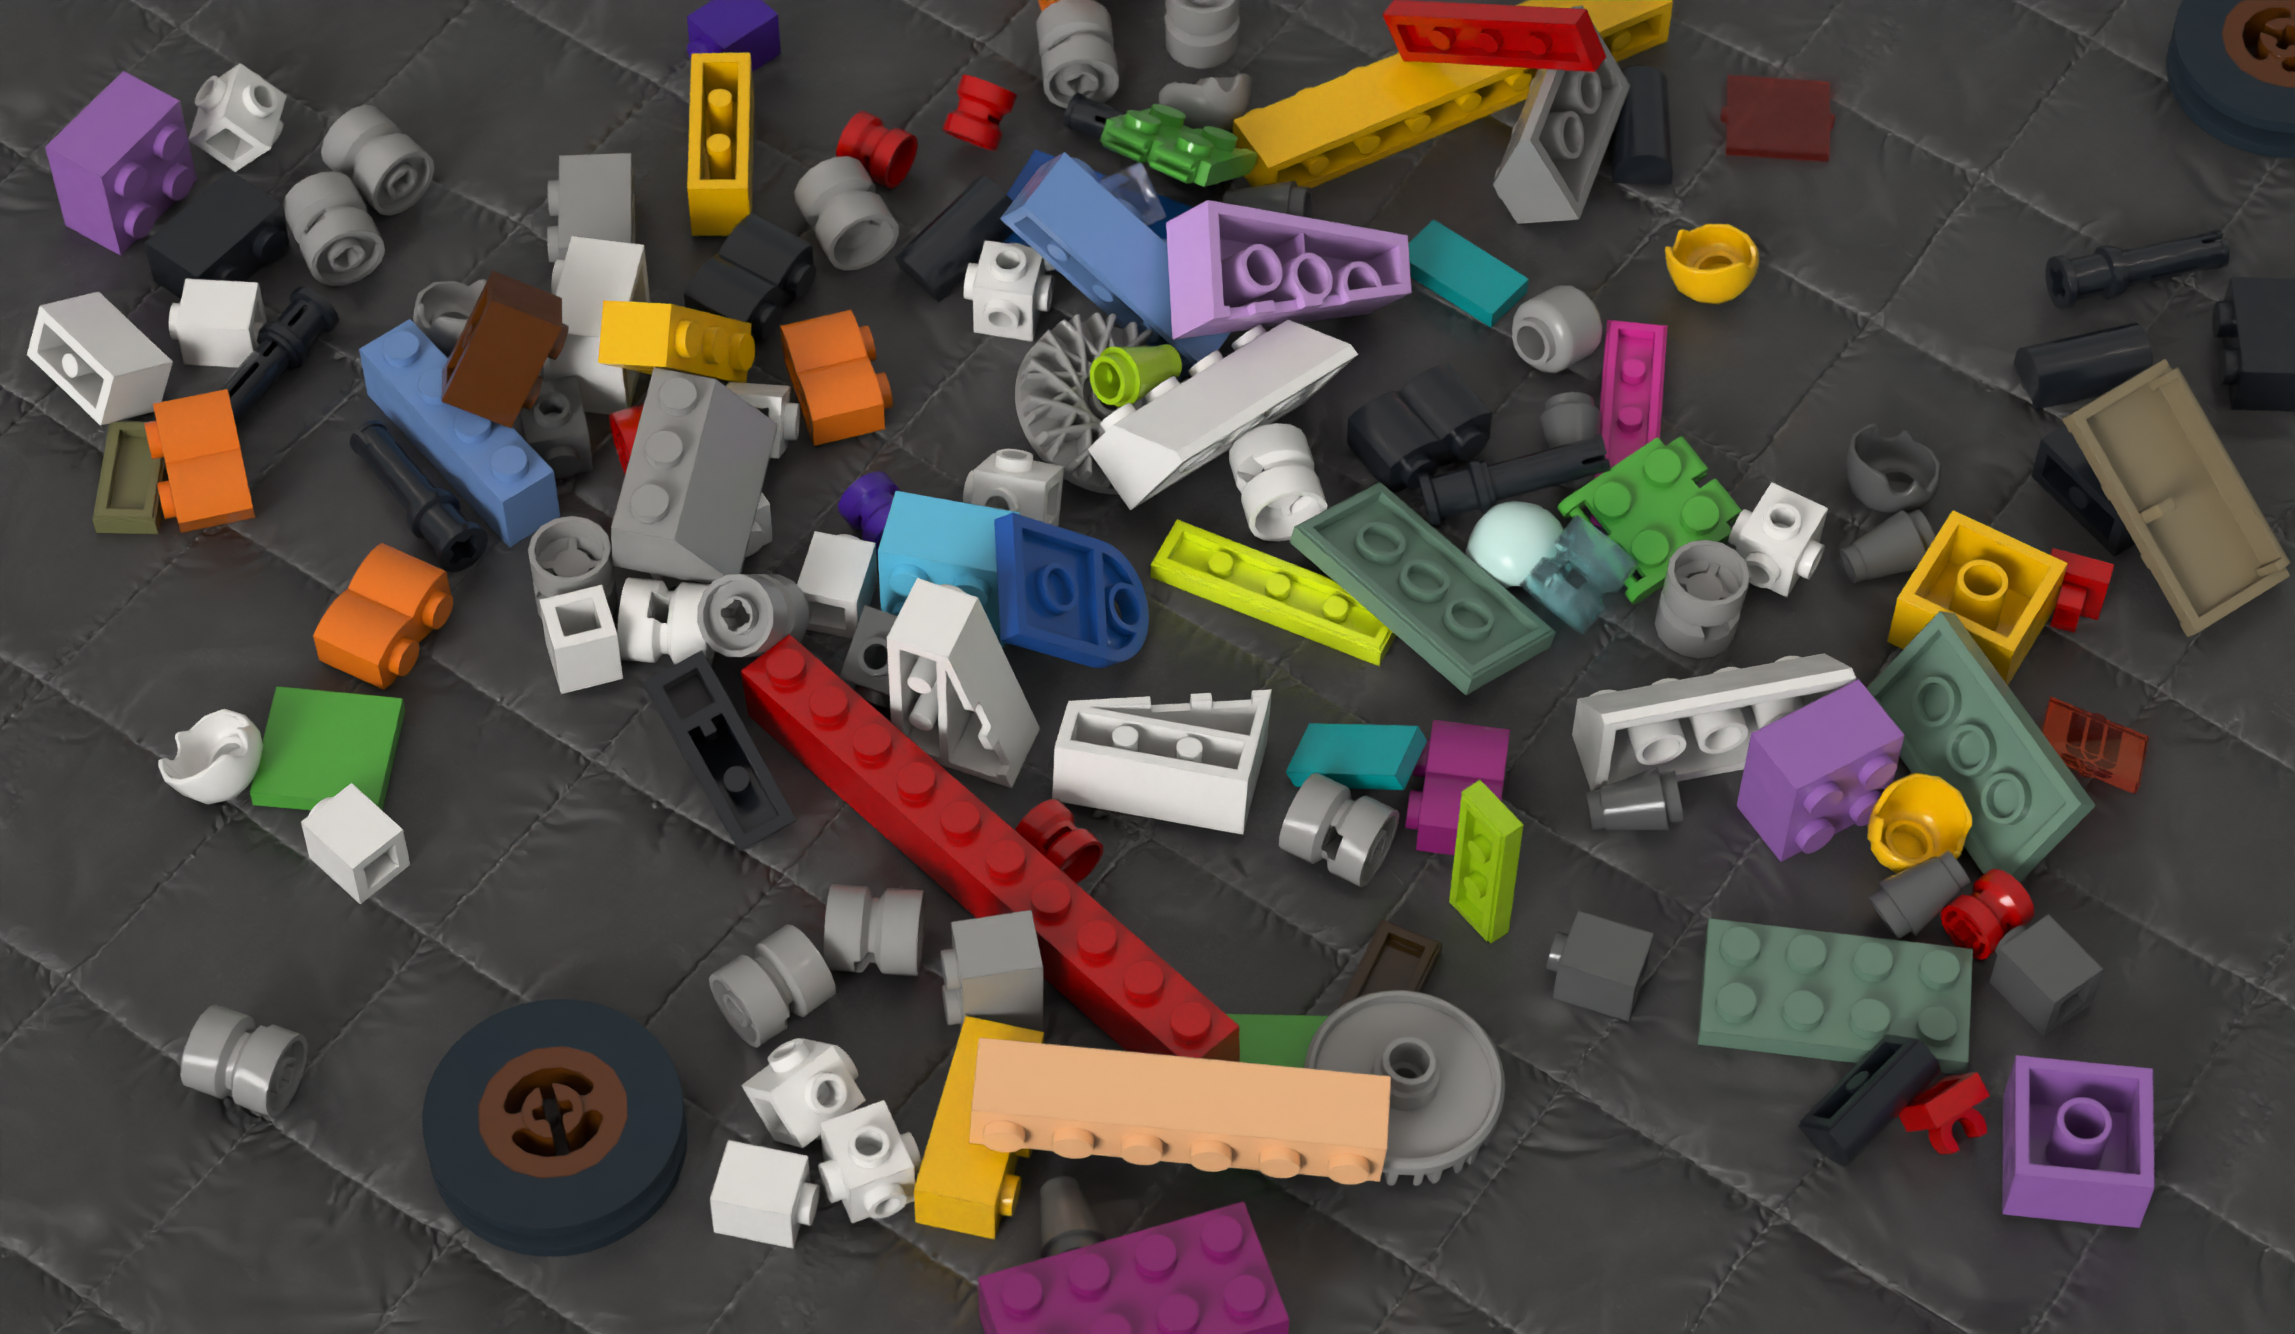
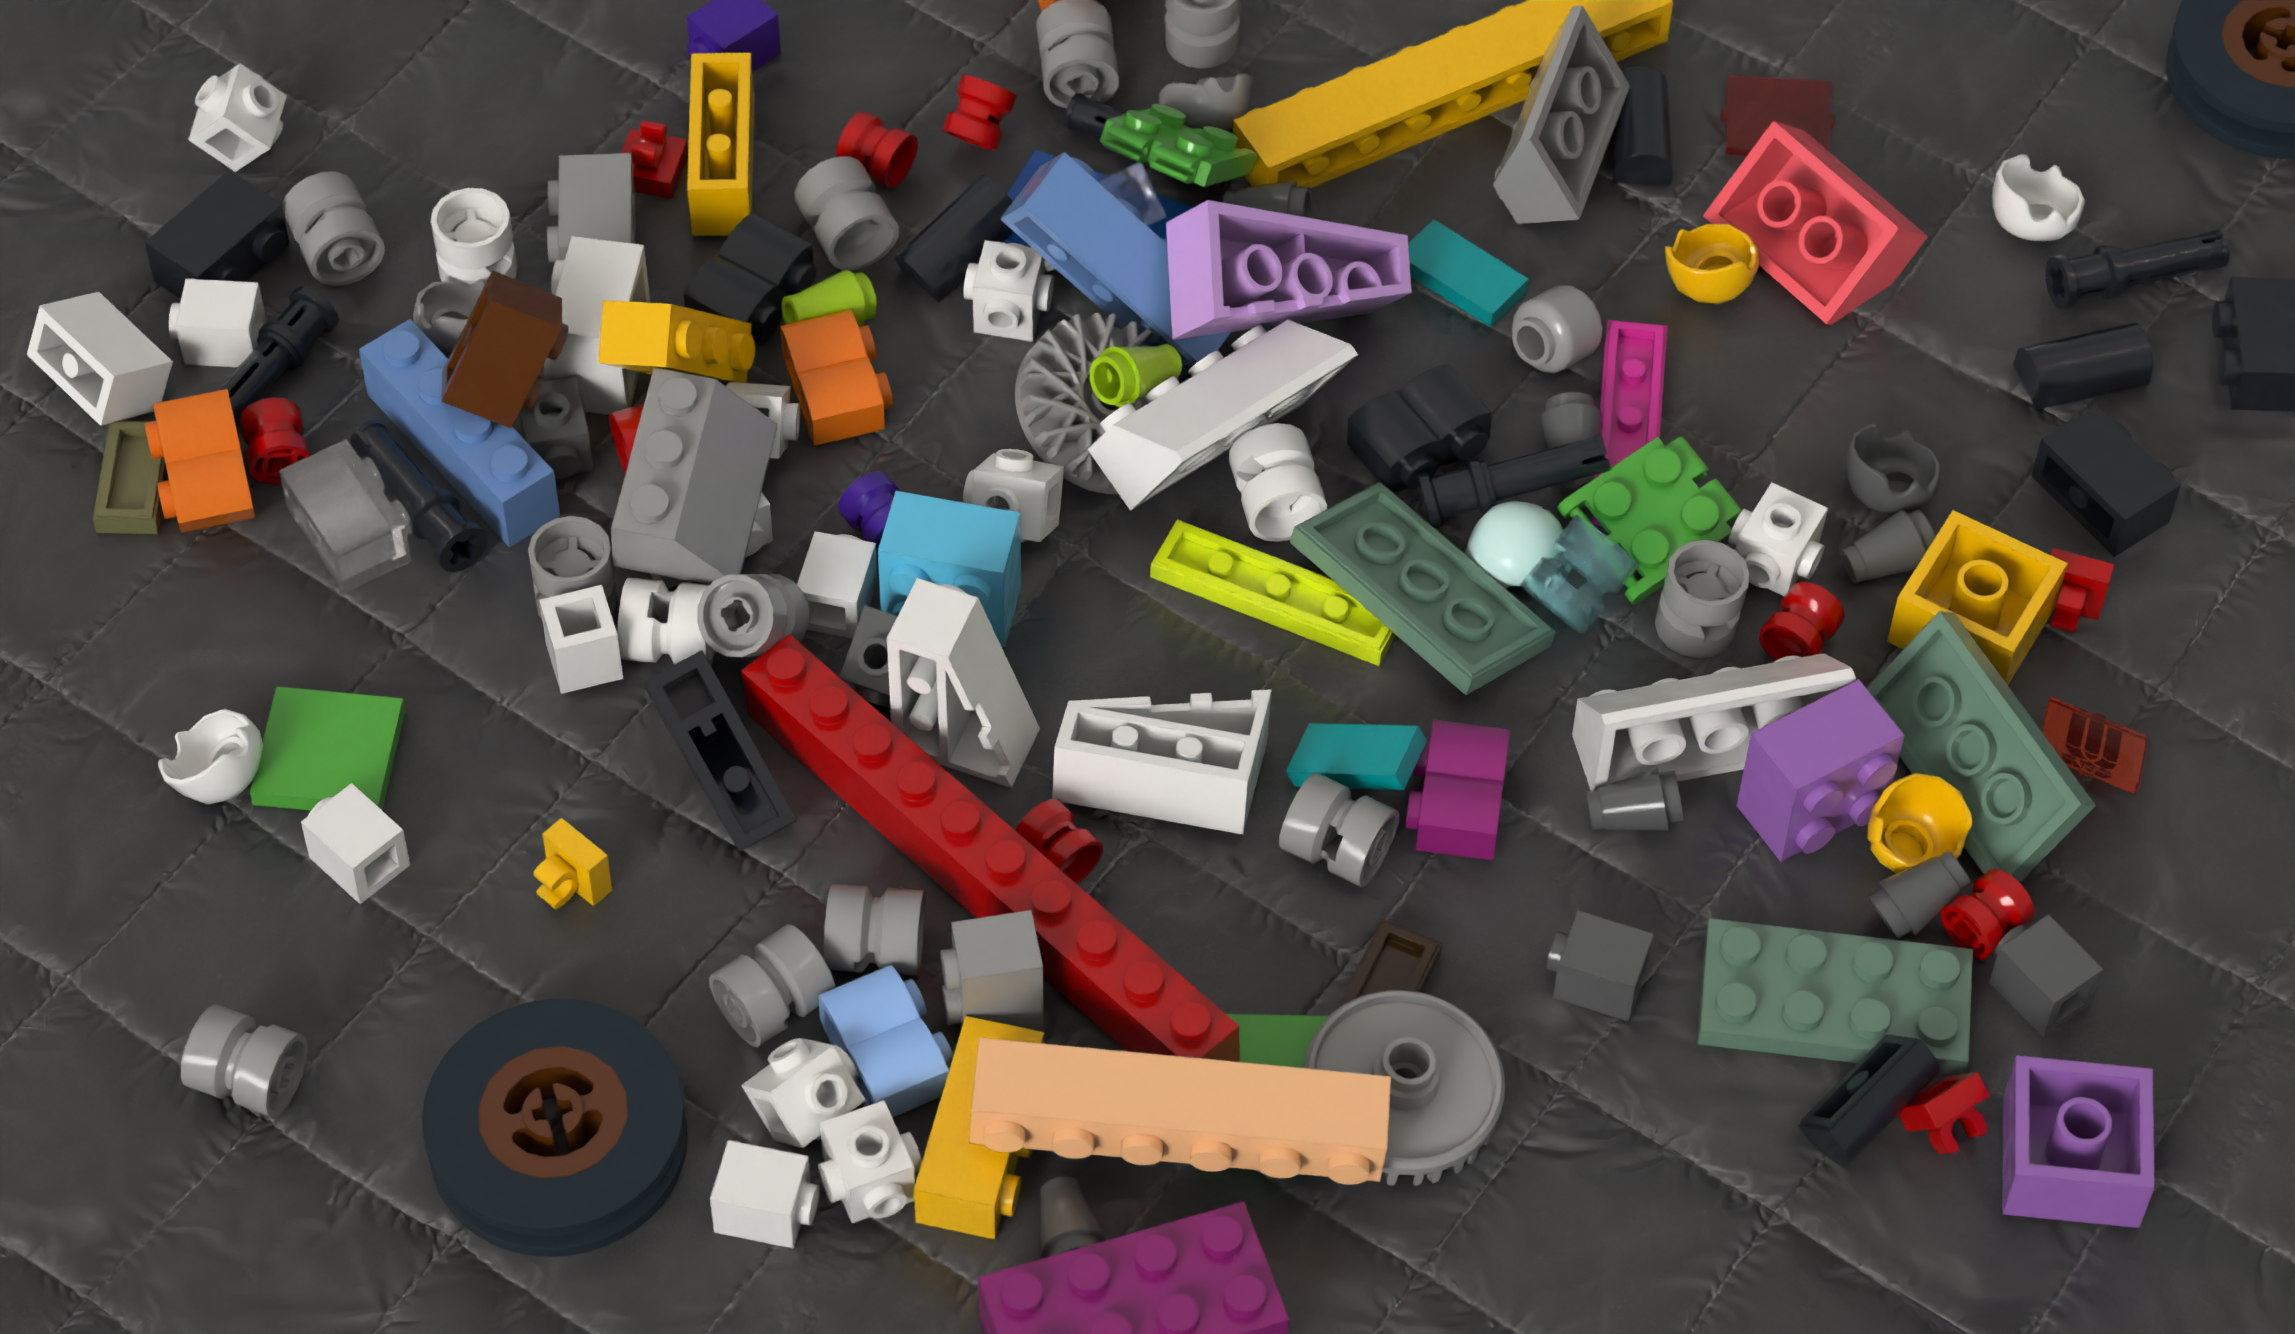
(122, 163): medium lavender brick -> none
(274, 437): none -> red wheel
(347, 515): none -> clear brick
(379, 159): light grey wheel -> none
(383, 616): orange brick -> none
(473, 236): none -> white wheel
(571, 867): none -> yellow tile
(656, 159): none -> red tile
(833, 295): none -> lime cone
(887, 1040): none -> light blue brick
(1062, 593): blue tile -> none
(1485, 862): lime tile -> none
(1495, 35): red plate -> none
(1805, 620): none -> red wheel
(1815, 223): none -> coral slope
(2035, 202): none -> white hair
(2179, 496): dark tan container -> none

